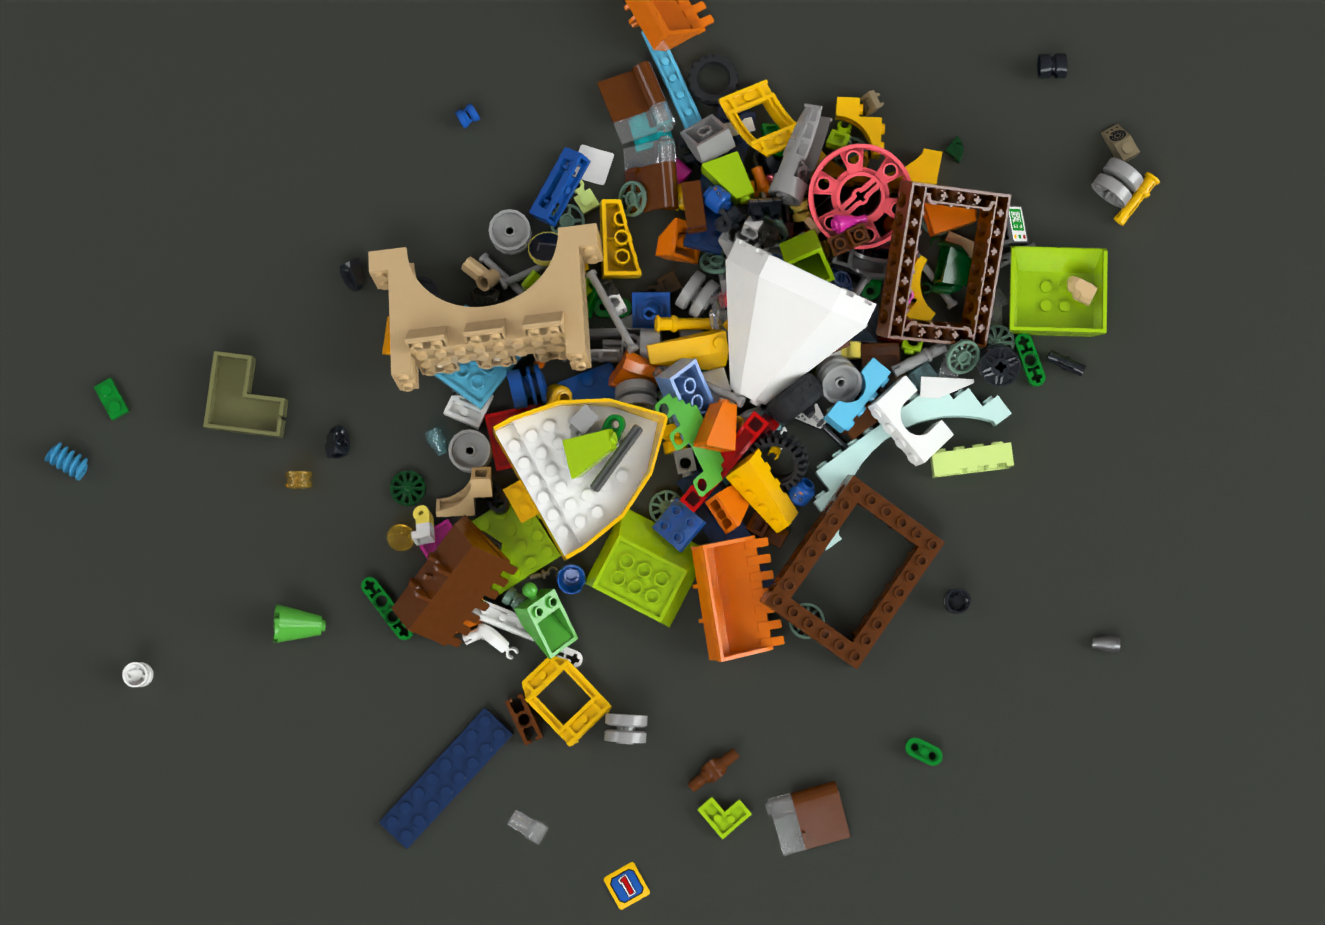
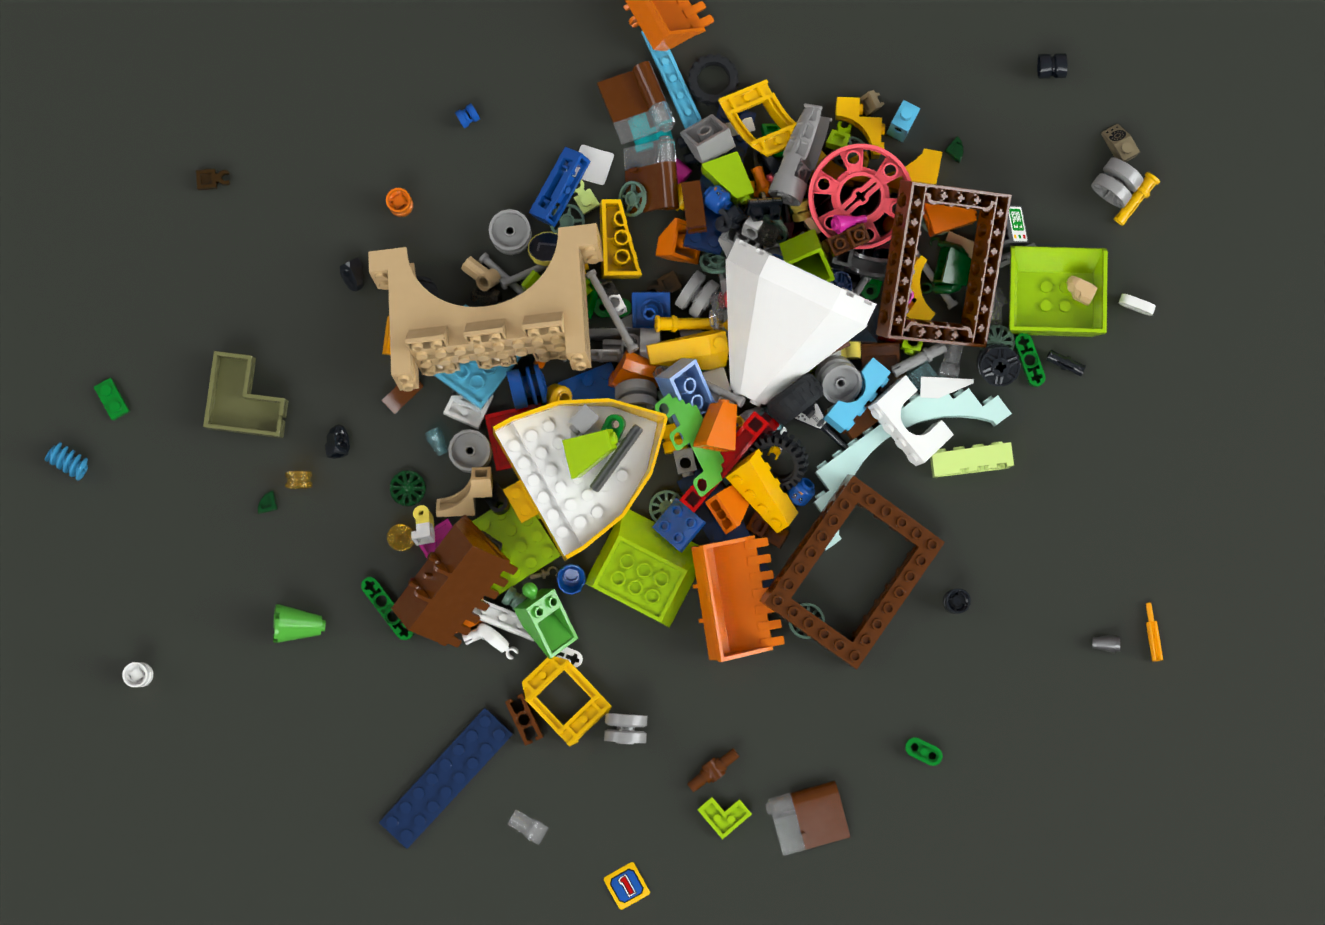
(208, 179): none -> dark brown plate
(267, 503): none -> dark green tile
(397, 399): none -> reddish brown slope
(399, 202): none -> orange wheel
(903, 120): none -> medium azure torso
(962, 356): sand green wheel -> none
(1137, 304): none -> white beam
(1153, 635): none -> light orange axle

